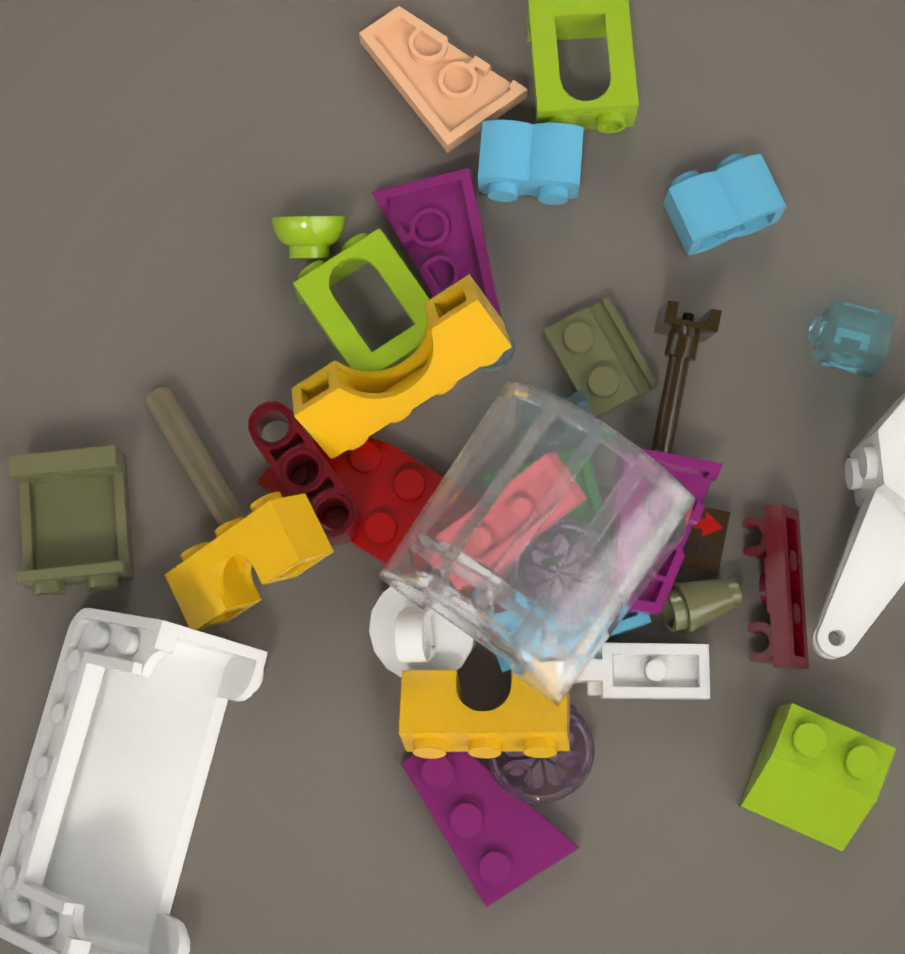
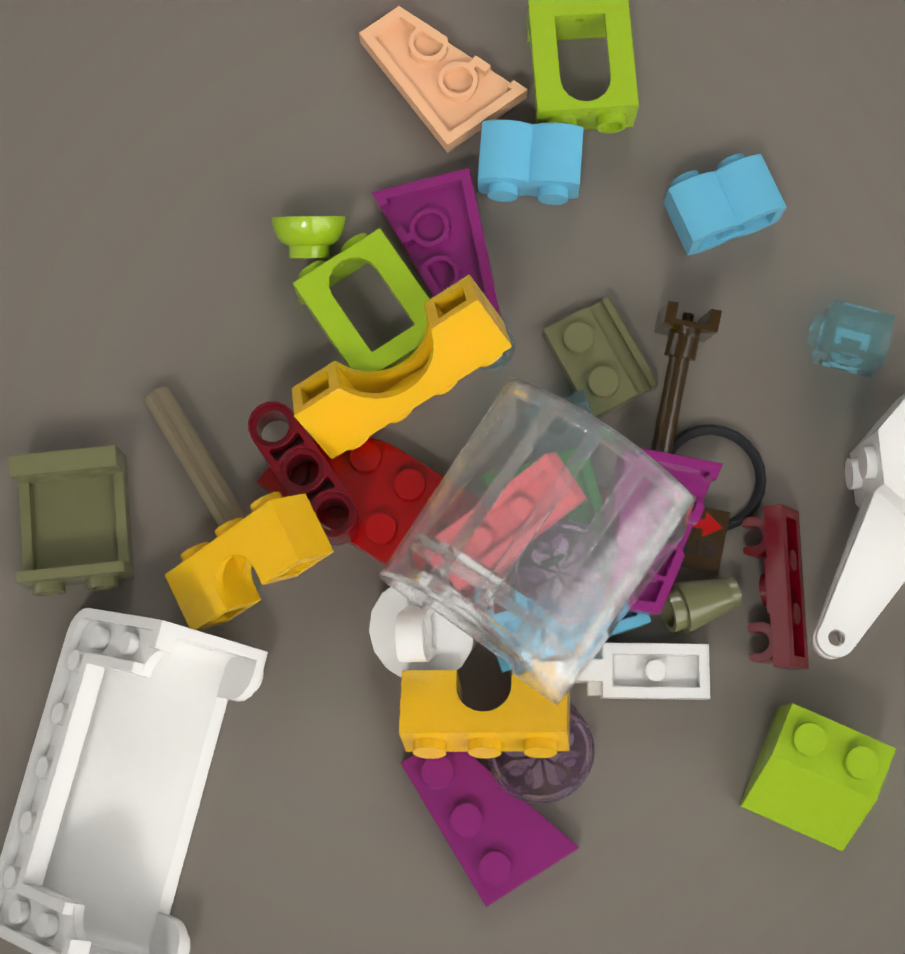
(751, 451): none -> black tyre

